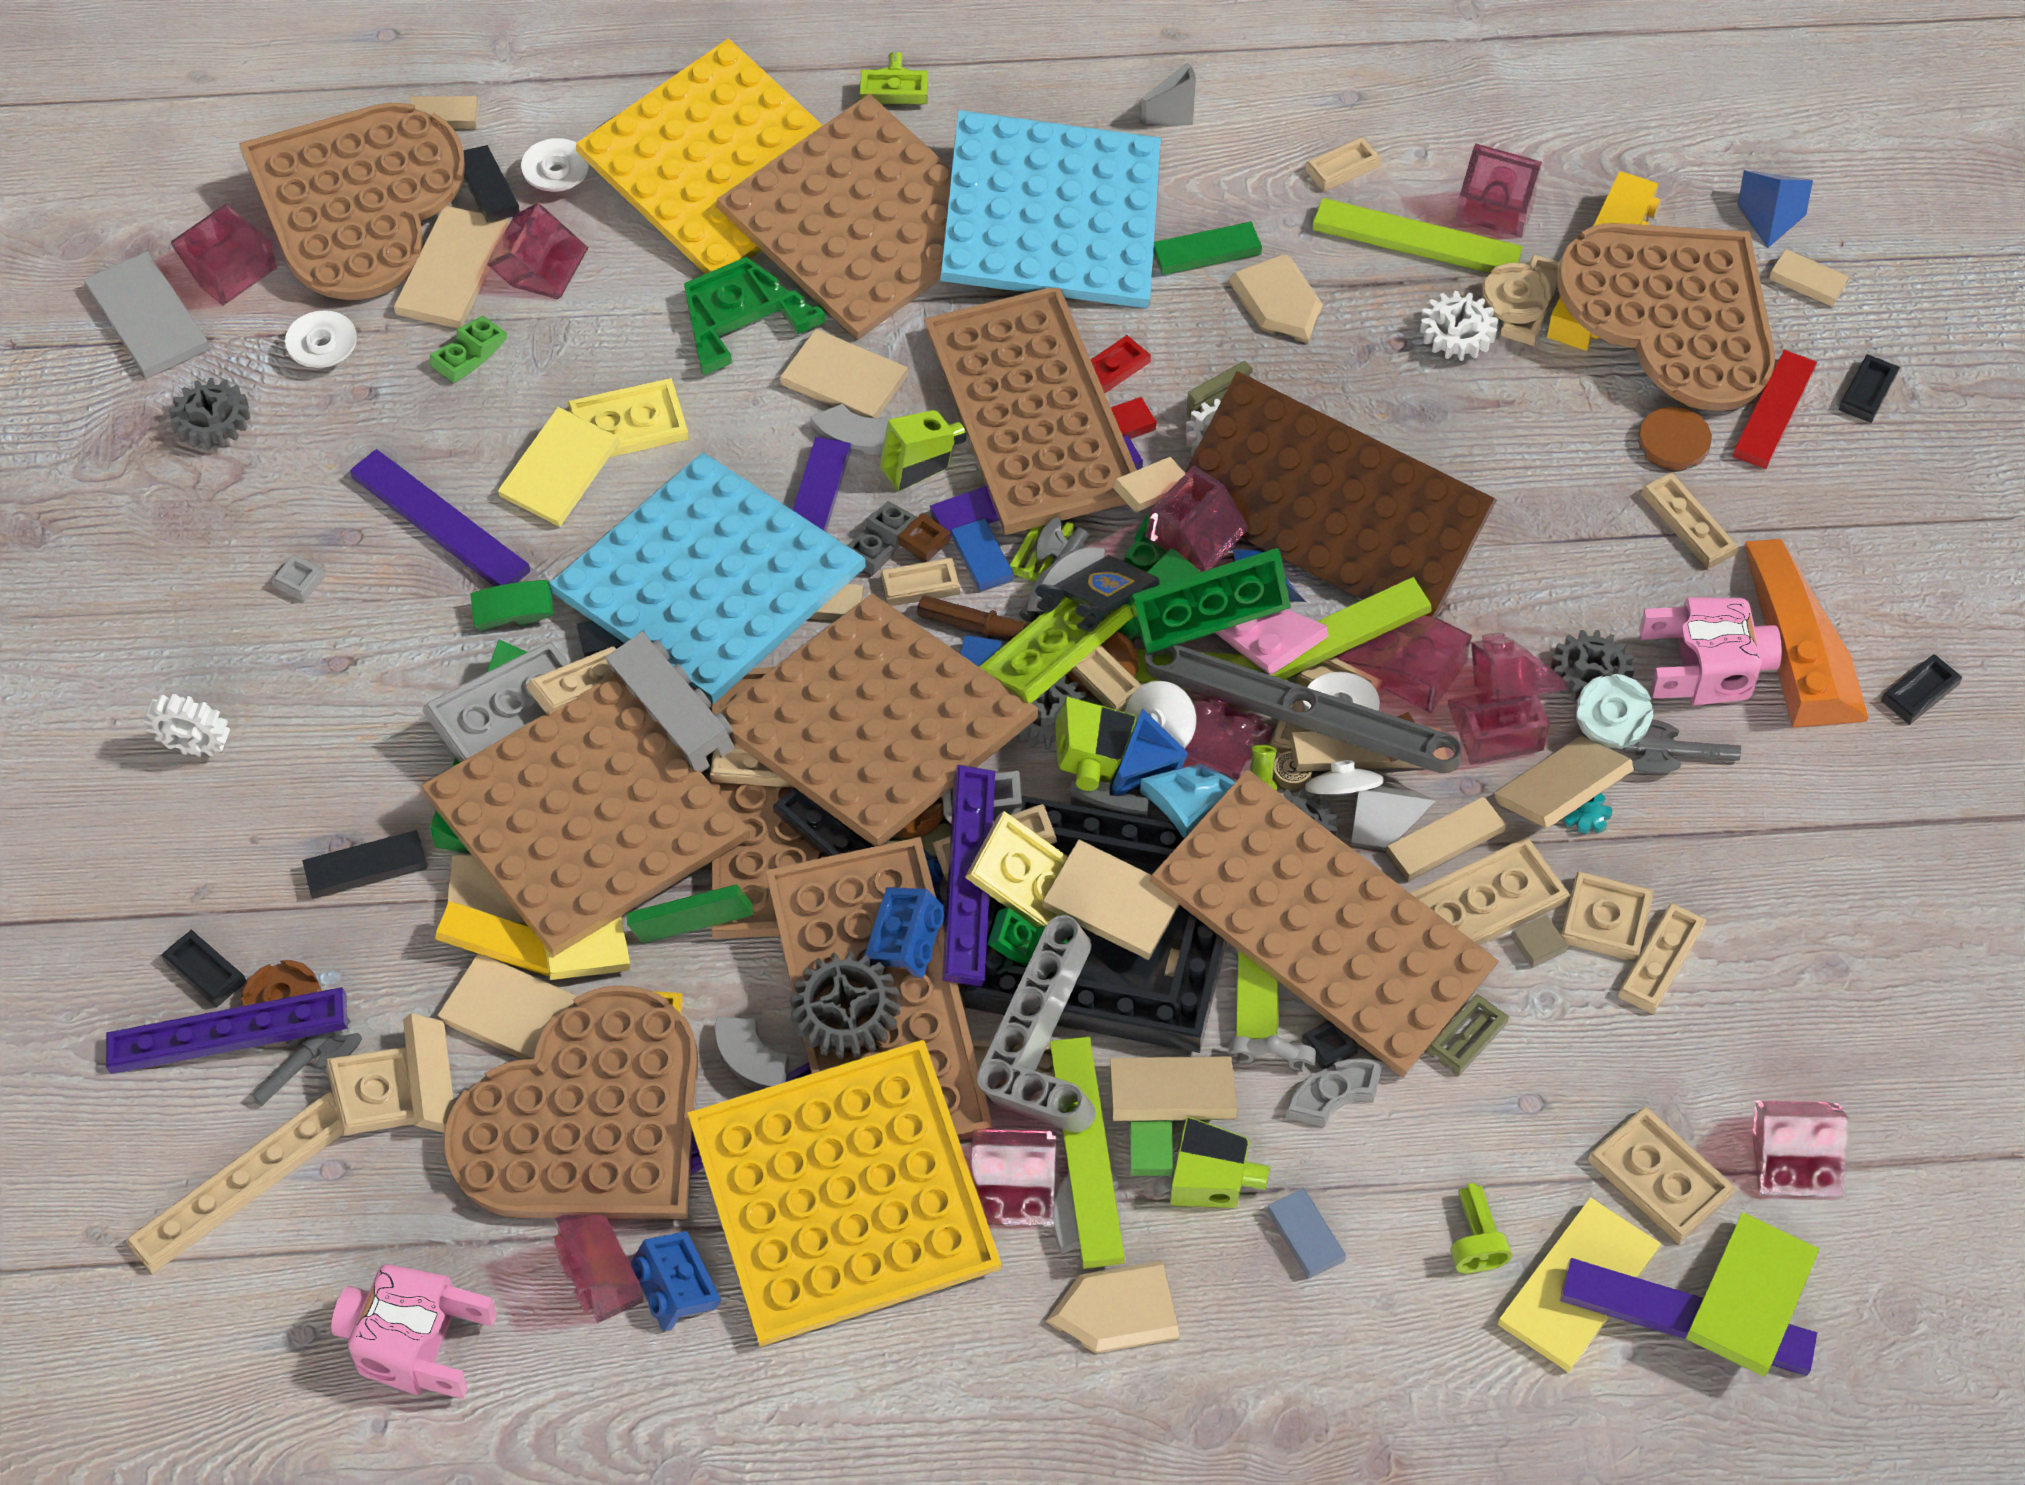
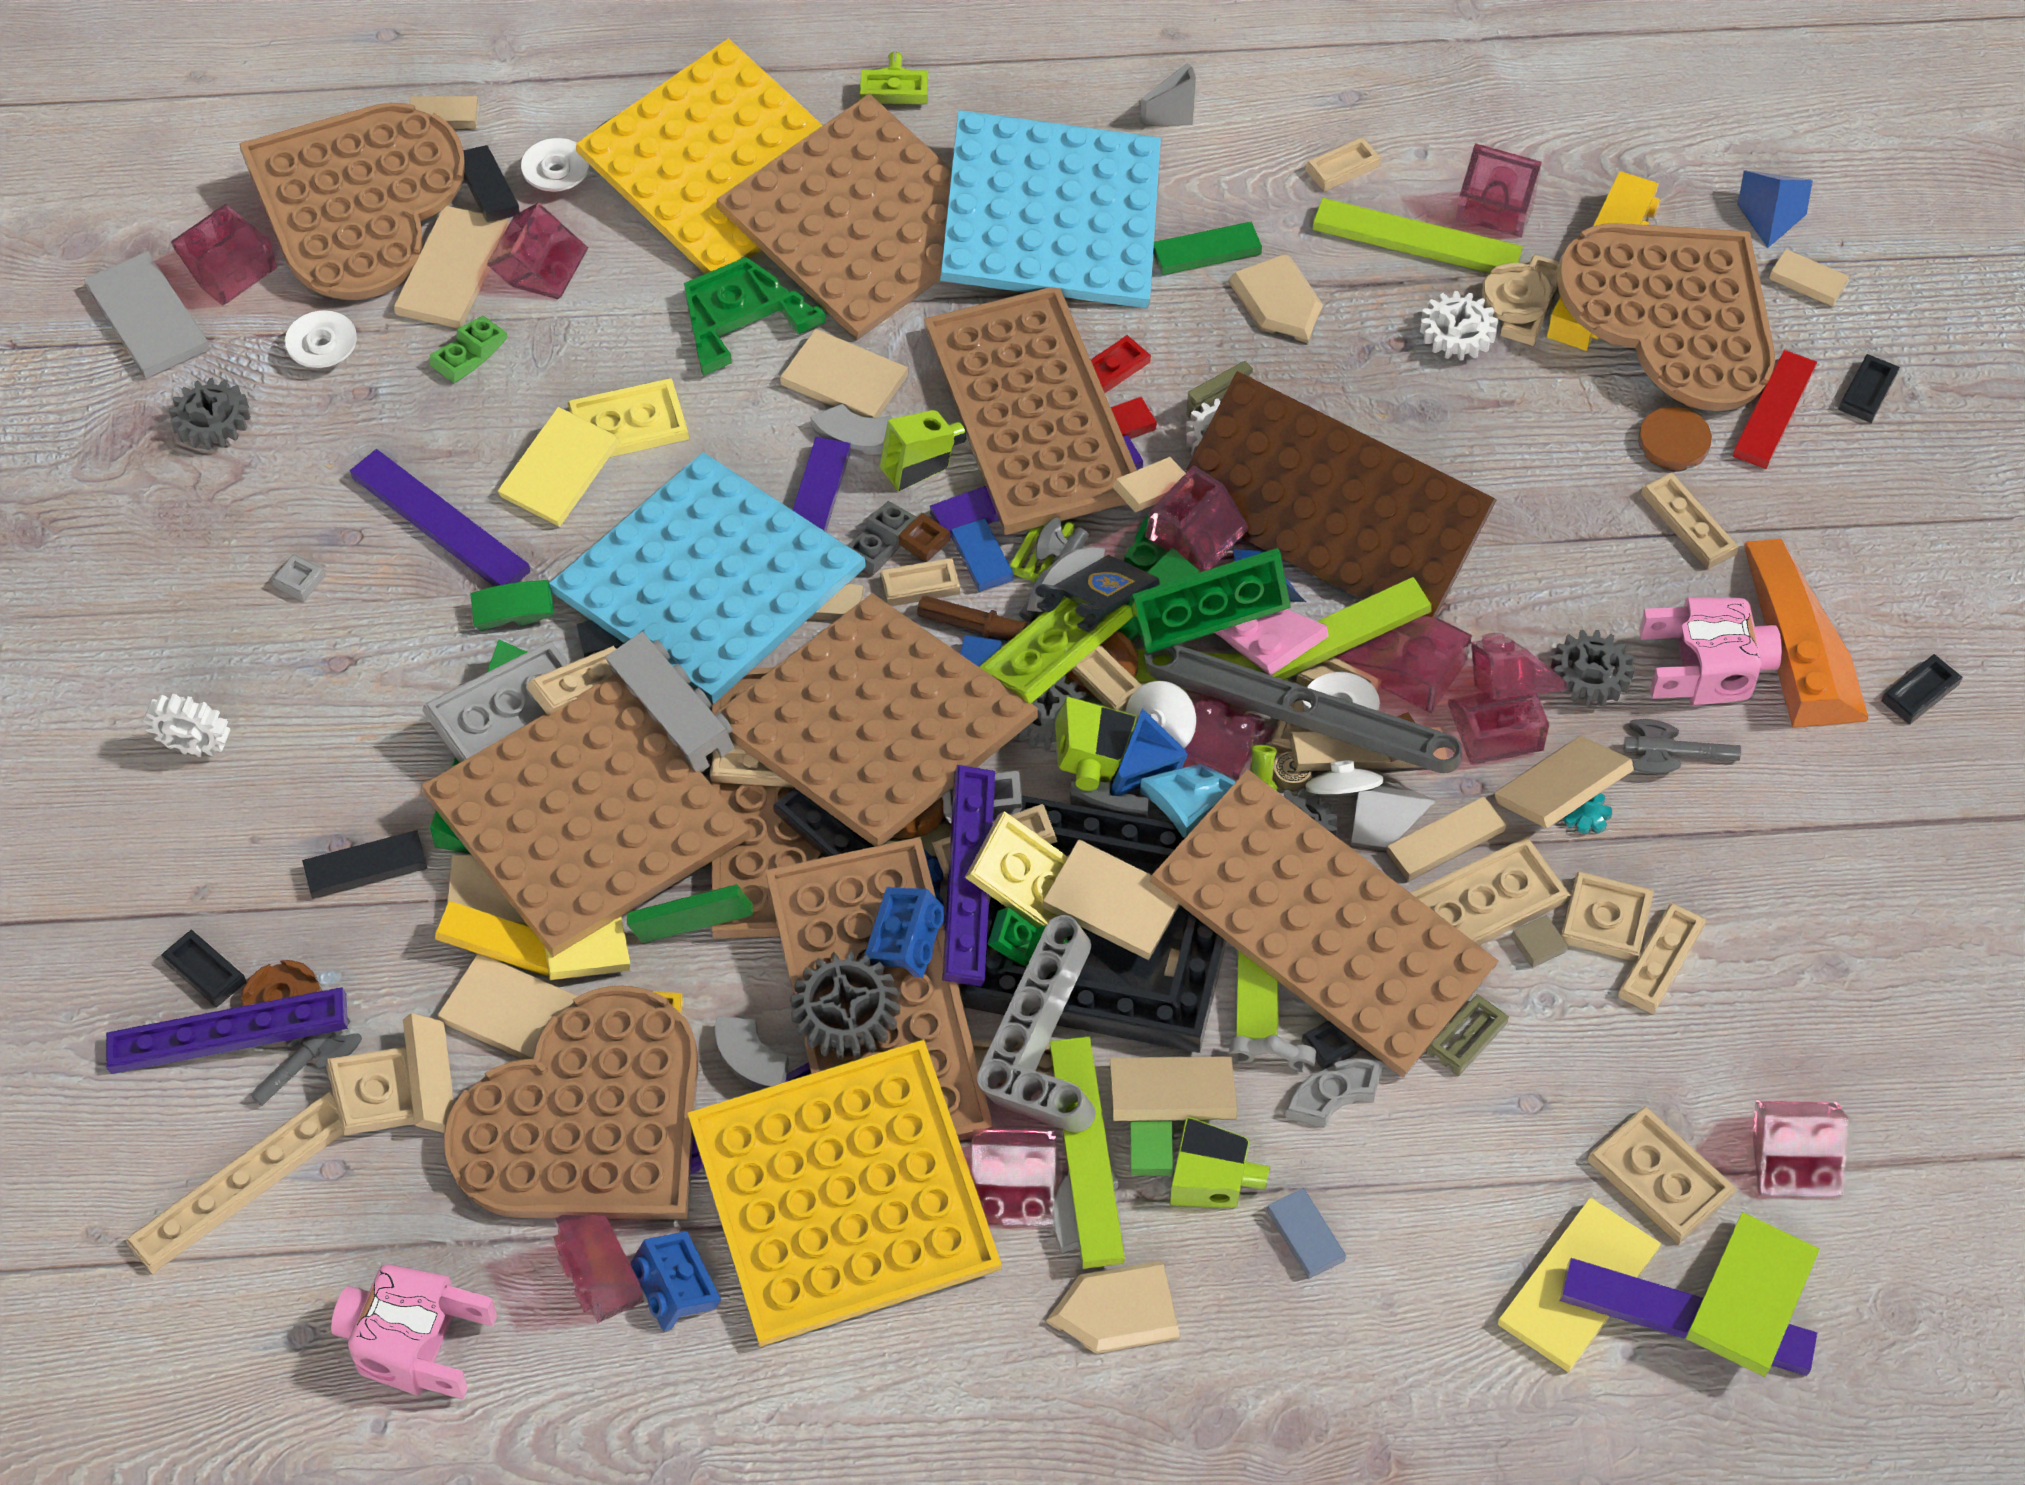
(1486, 1247): lime piece -> none
(1614, 711): light aqua tile -> none

